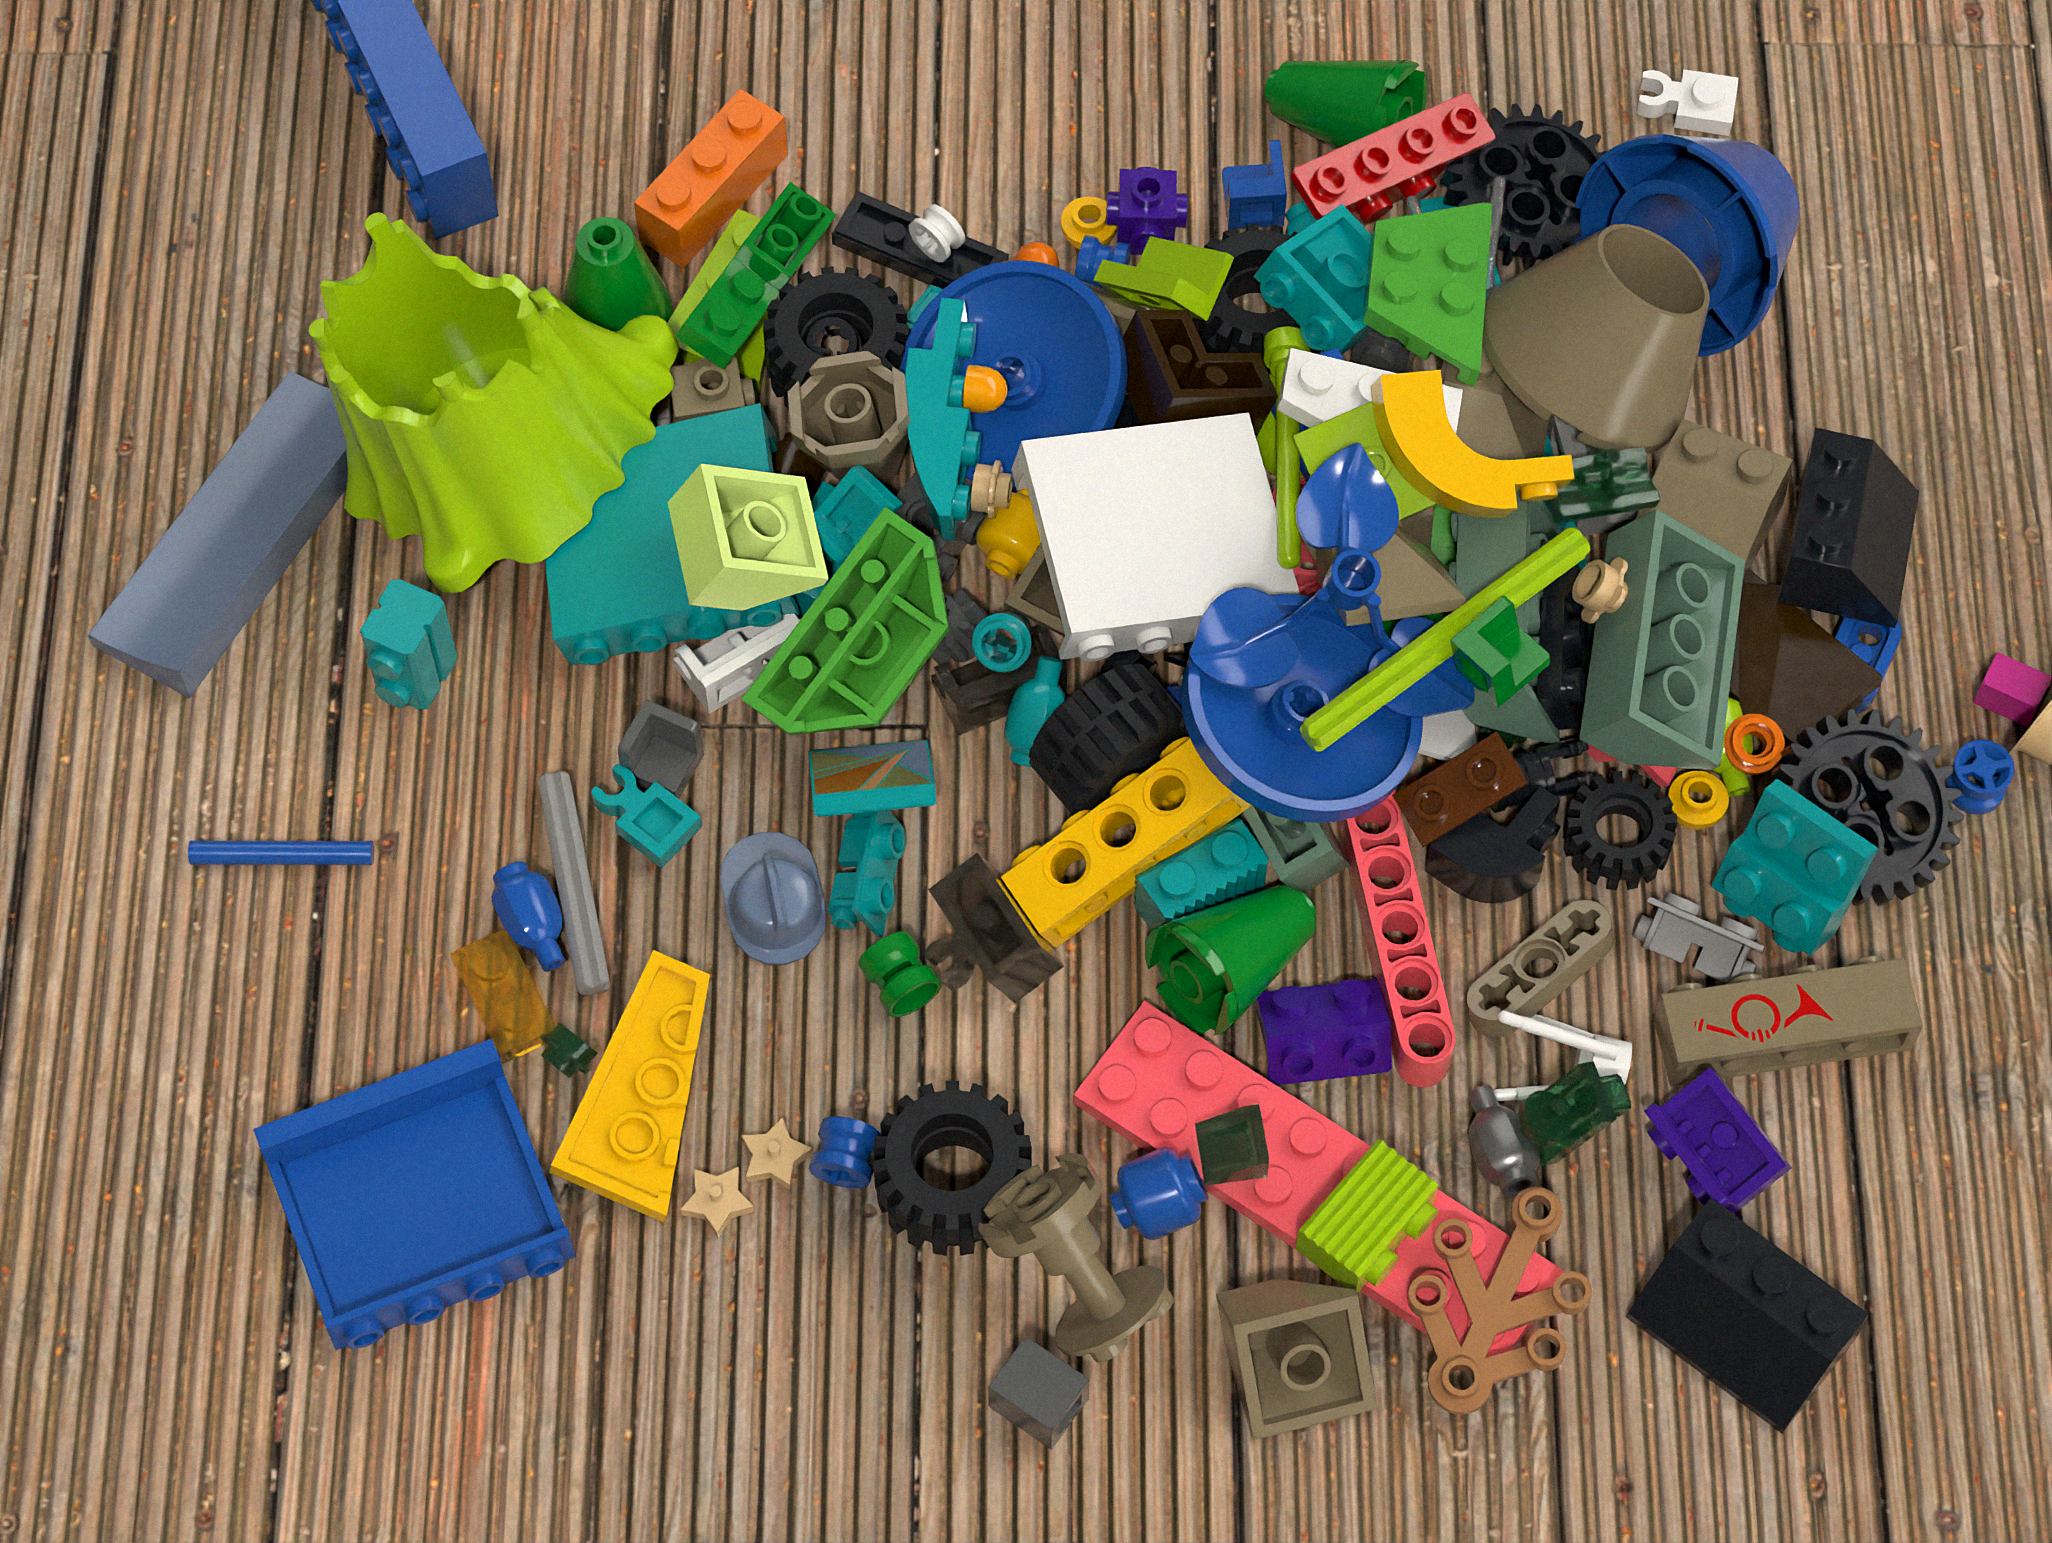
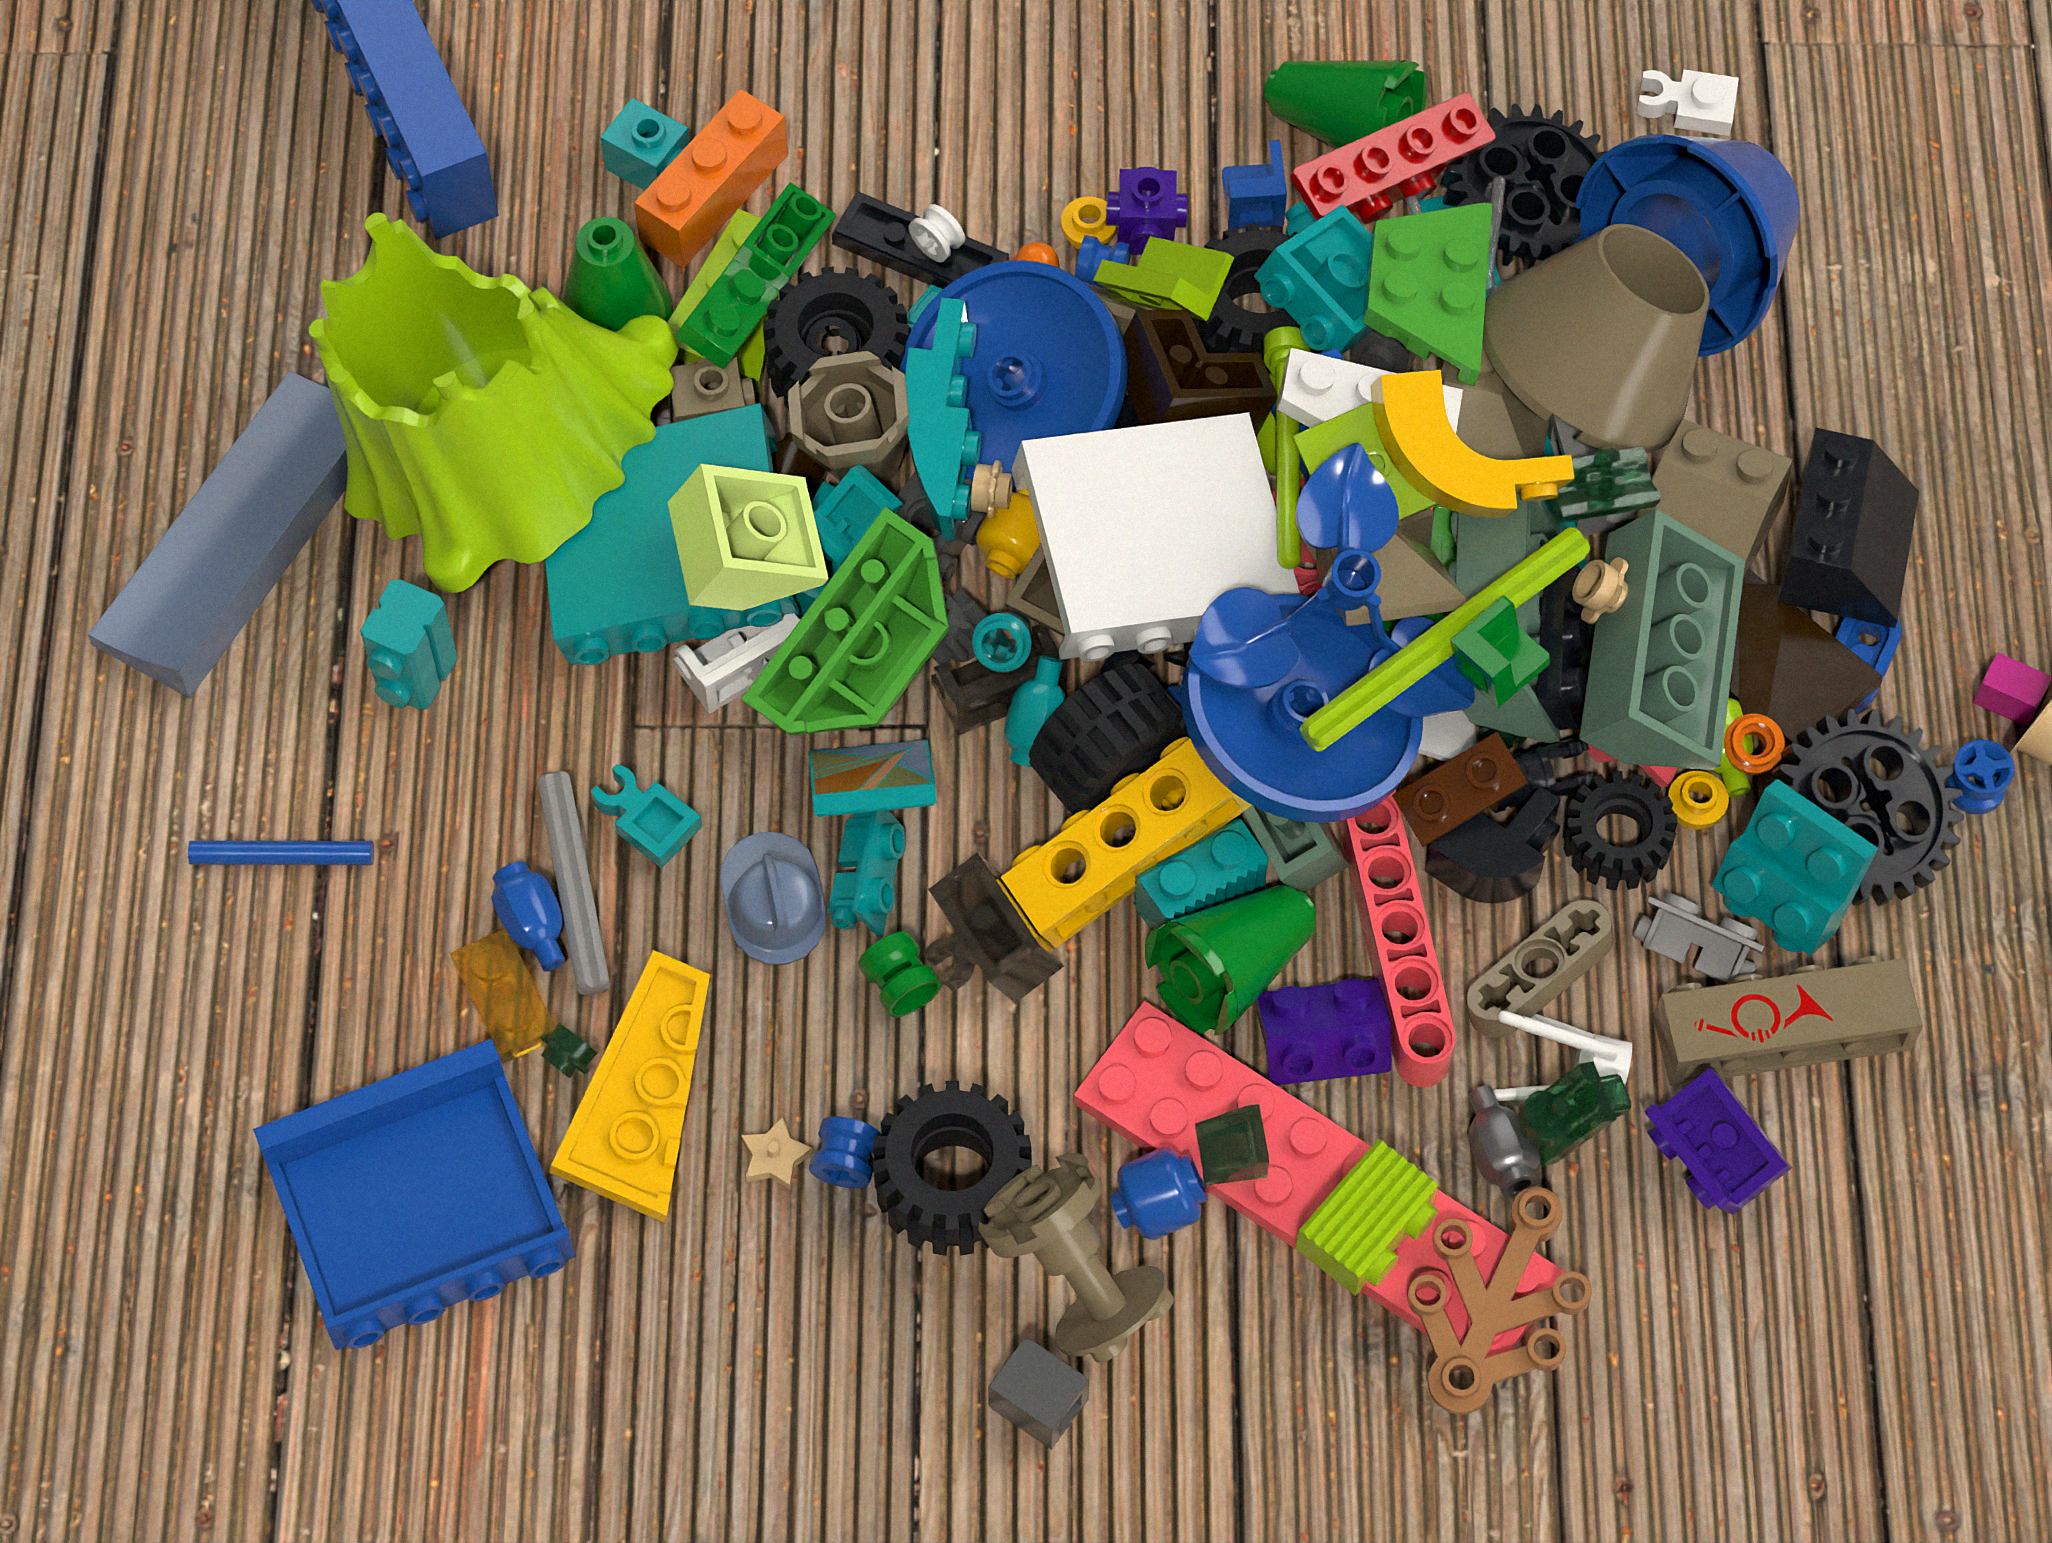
(642, 143): none -> teal brick
(661, 748): dark grey panel -> none
(717, 1199): tan piece -> none
(983, 389): light orange hinge -> none
(1296, 1354): dark tan slope -> none
(1747, 1315): black slope -> none

